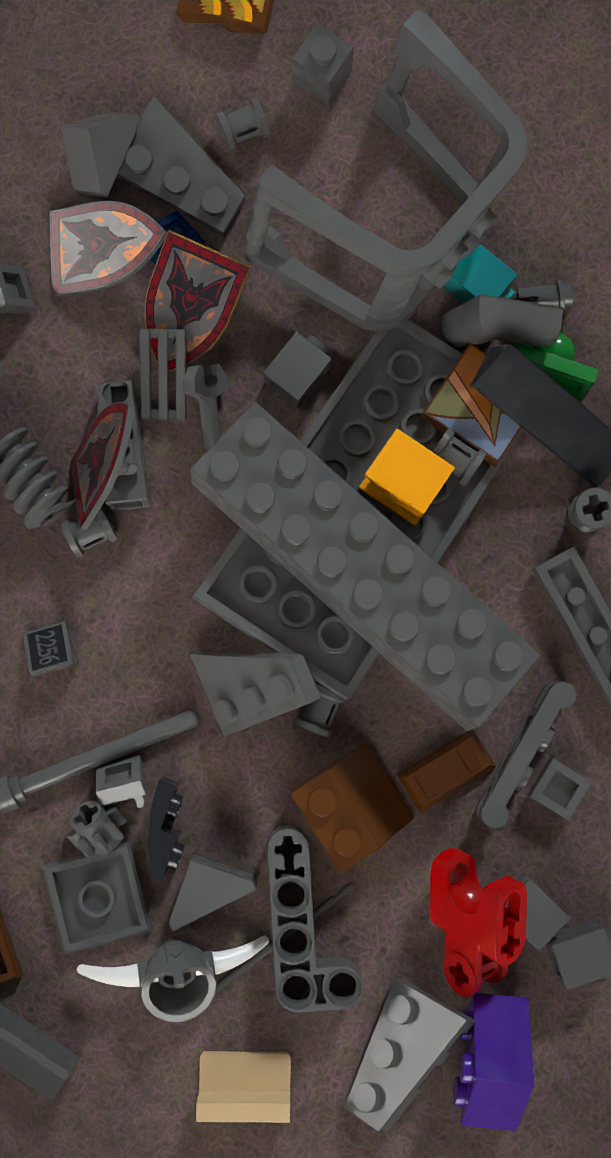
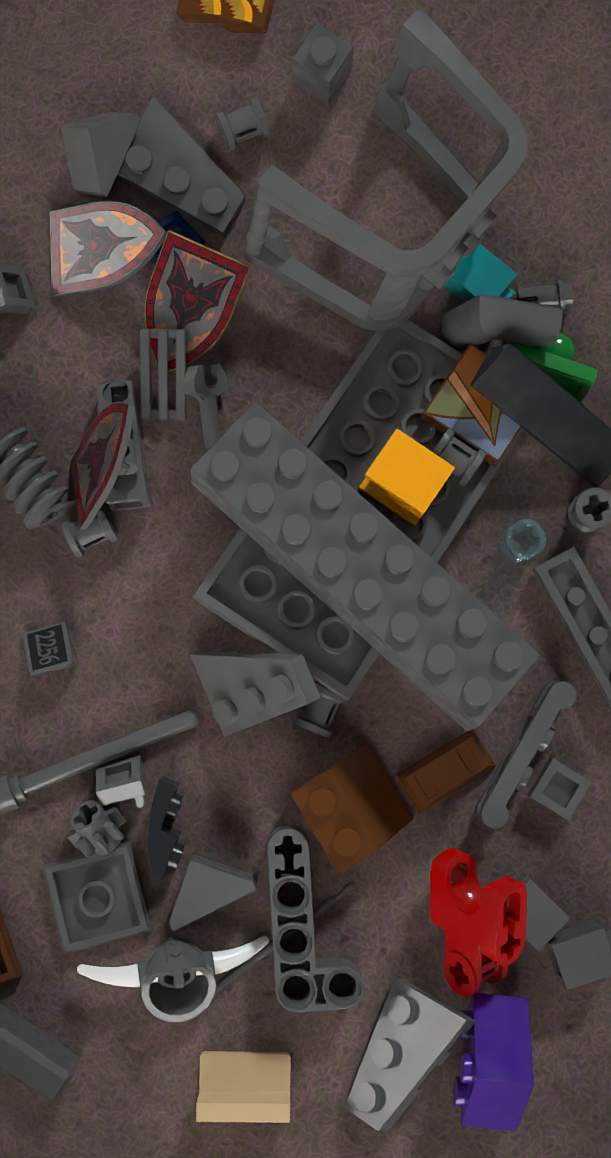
(298, 368): dark grey brick -> none
(533, 533): none -> clear light blue bush

